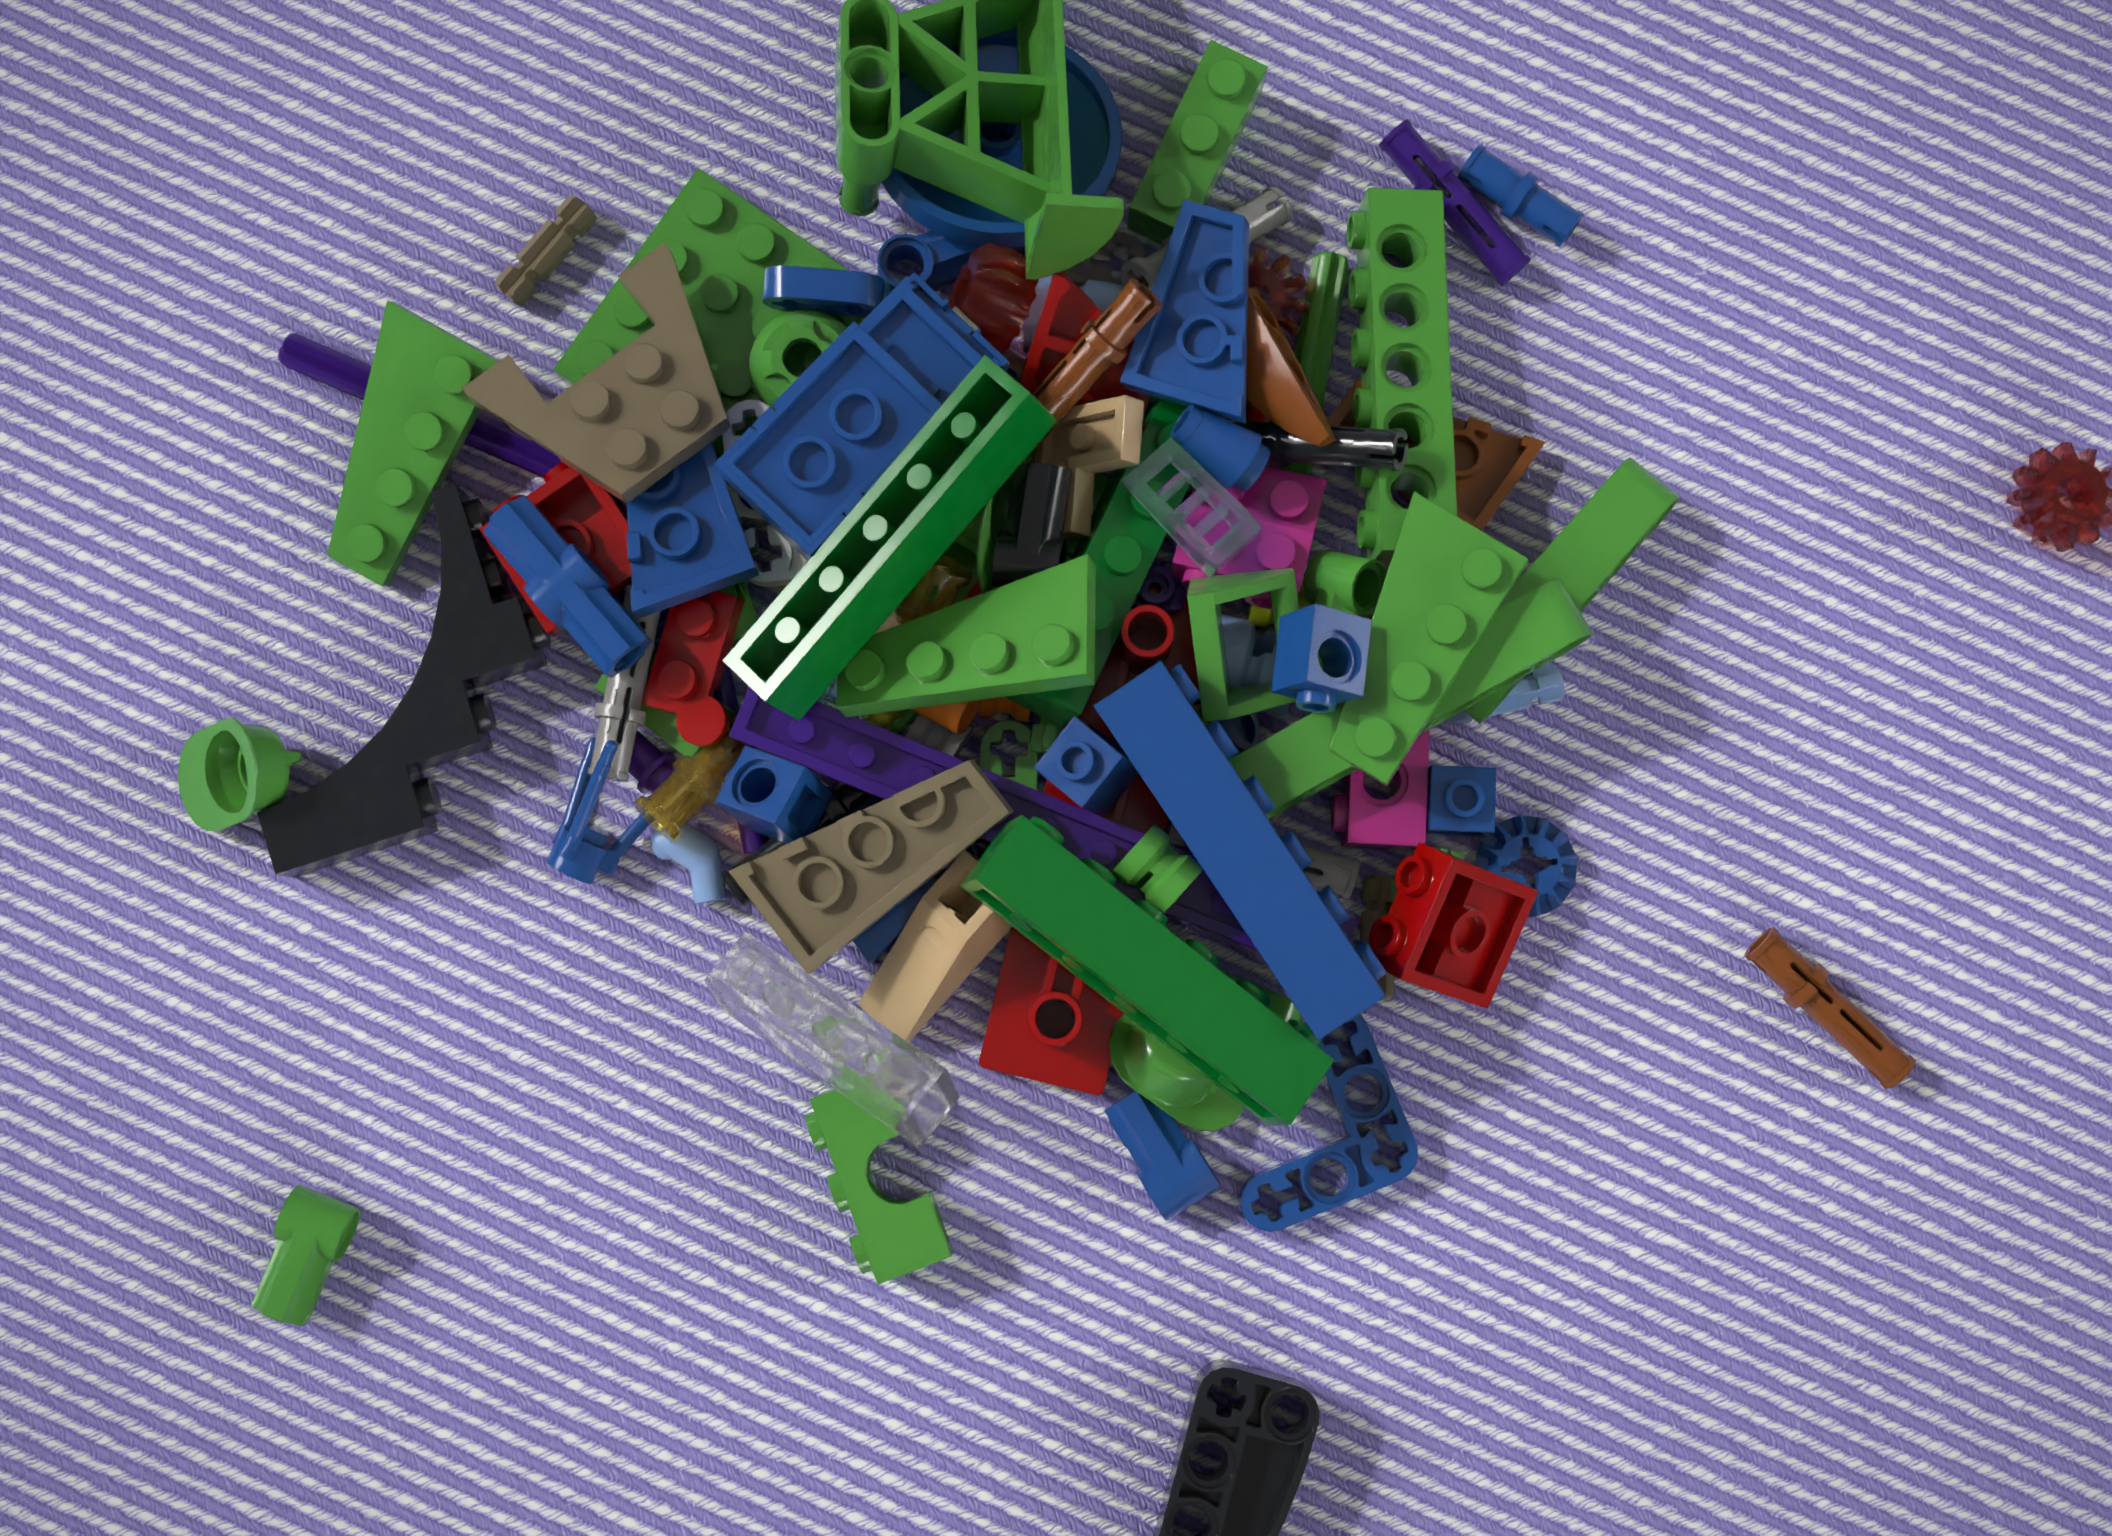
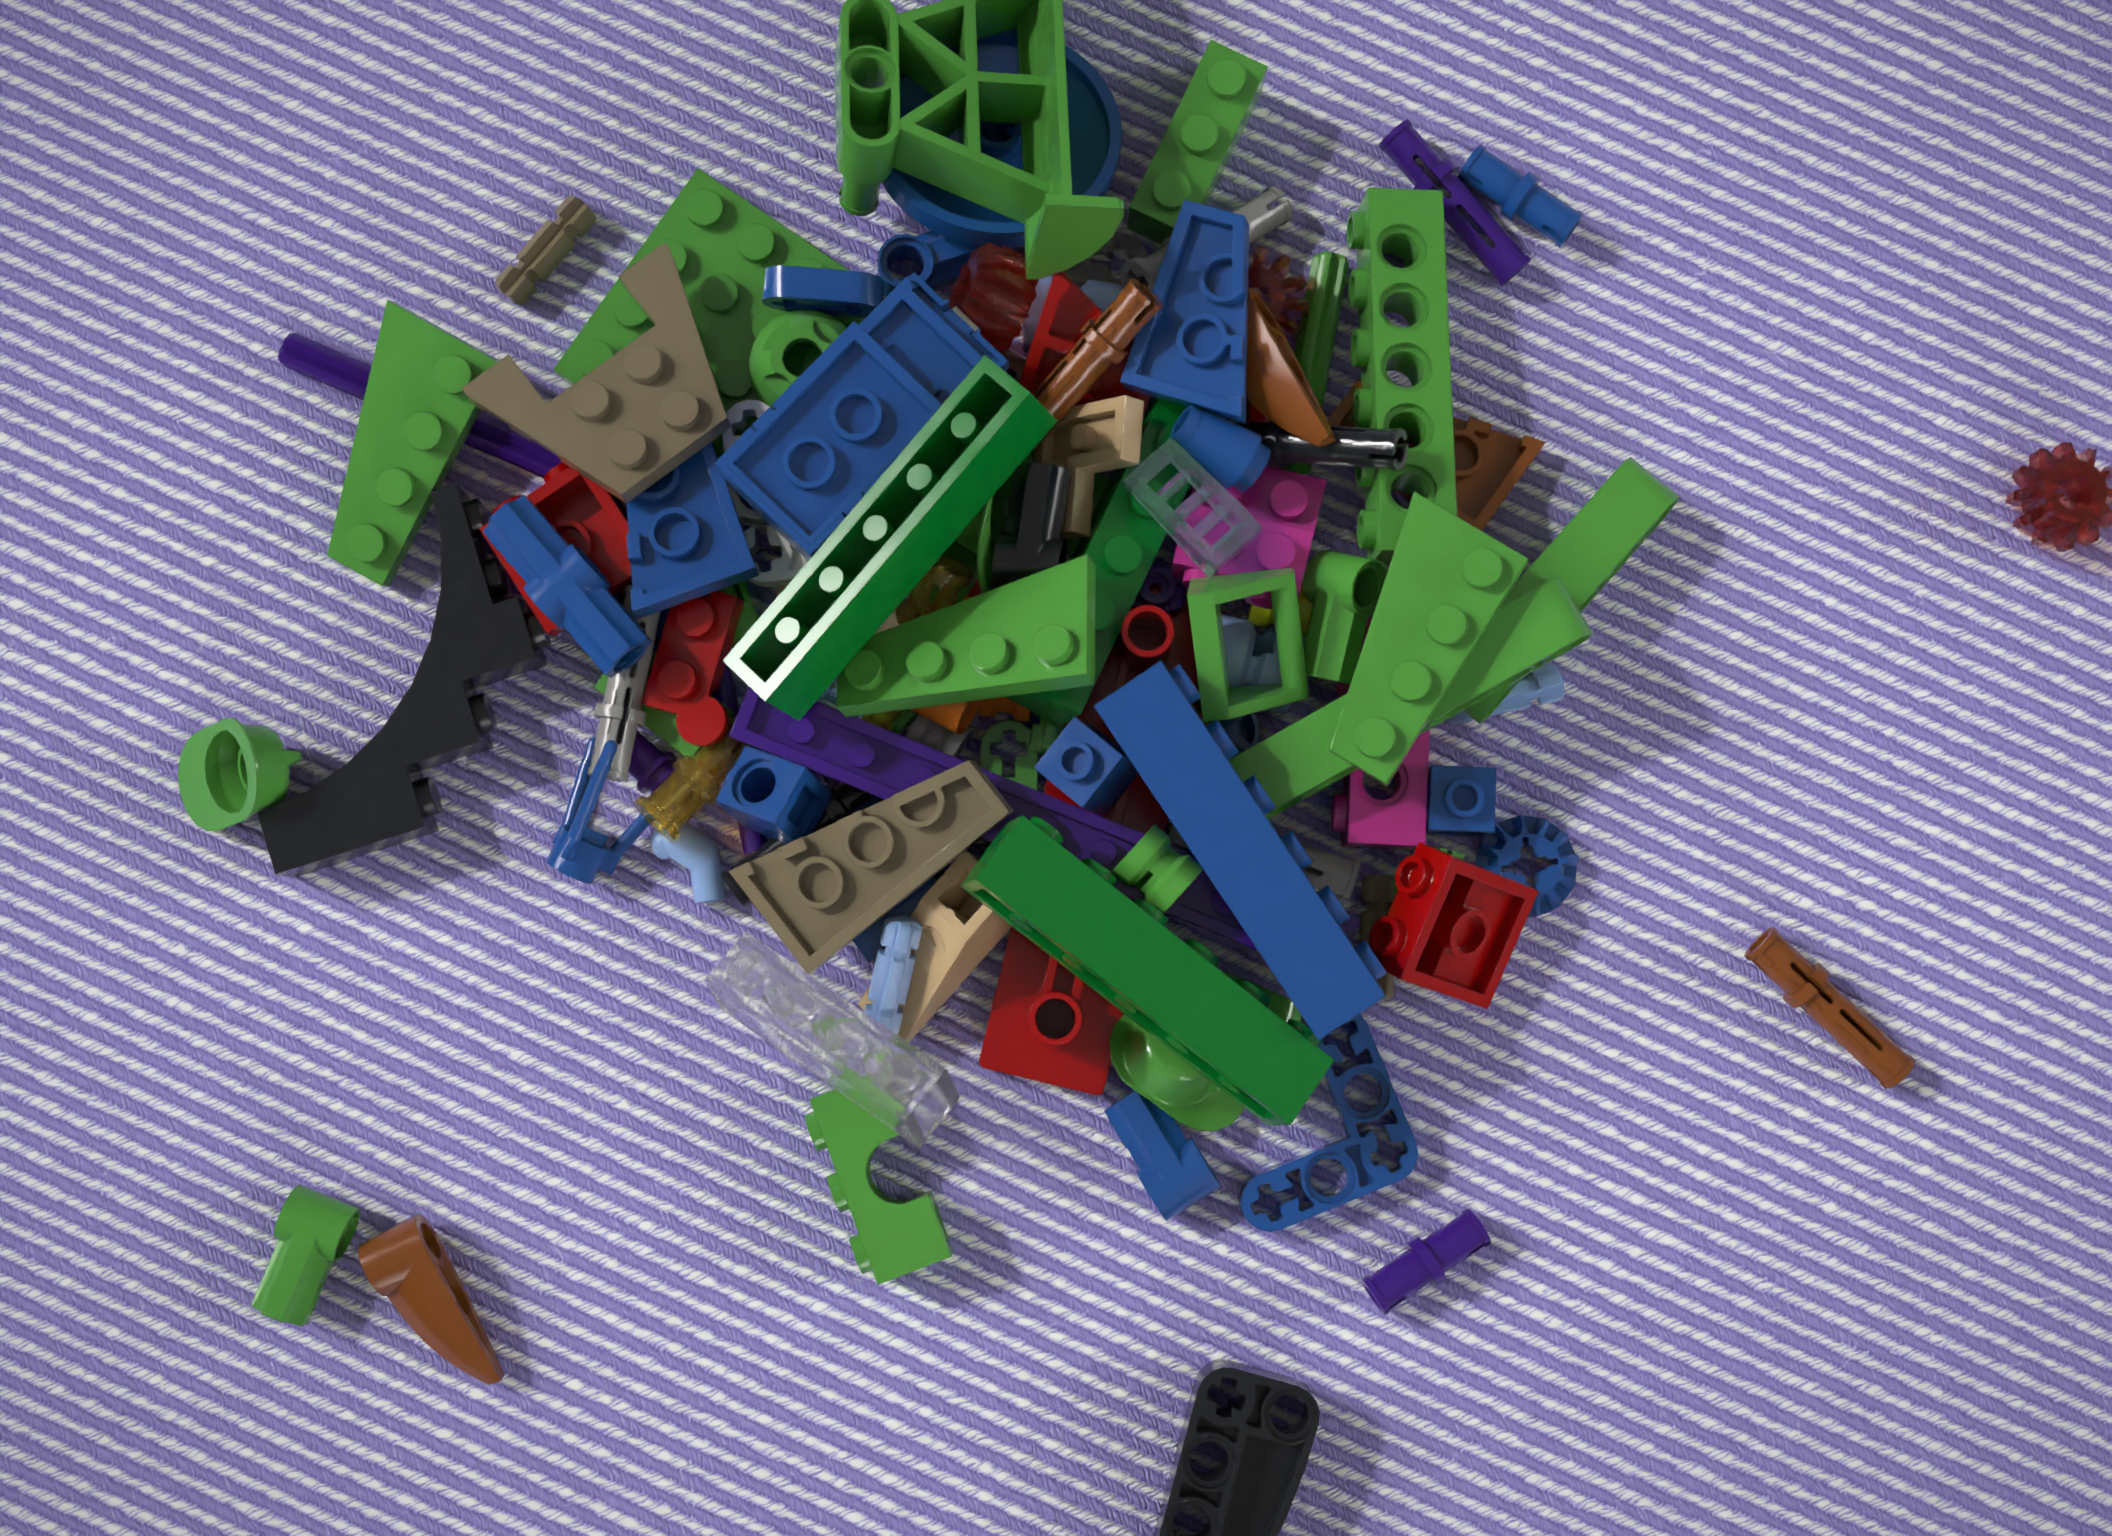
(426, 1290): none -> dark orange piece
(893, 970): none -> light blue axle
(1341, 644): blue brick -> none
(1426, 1261): none -> dark purple pin

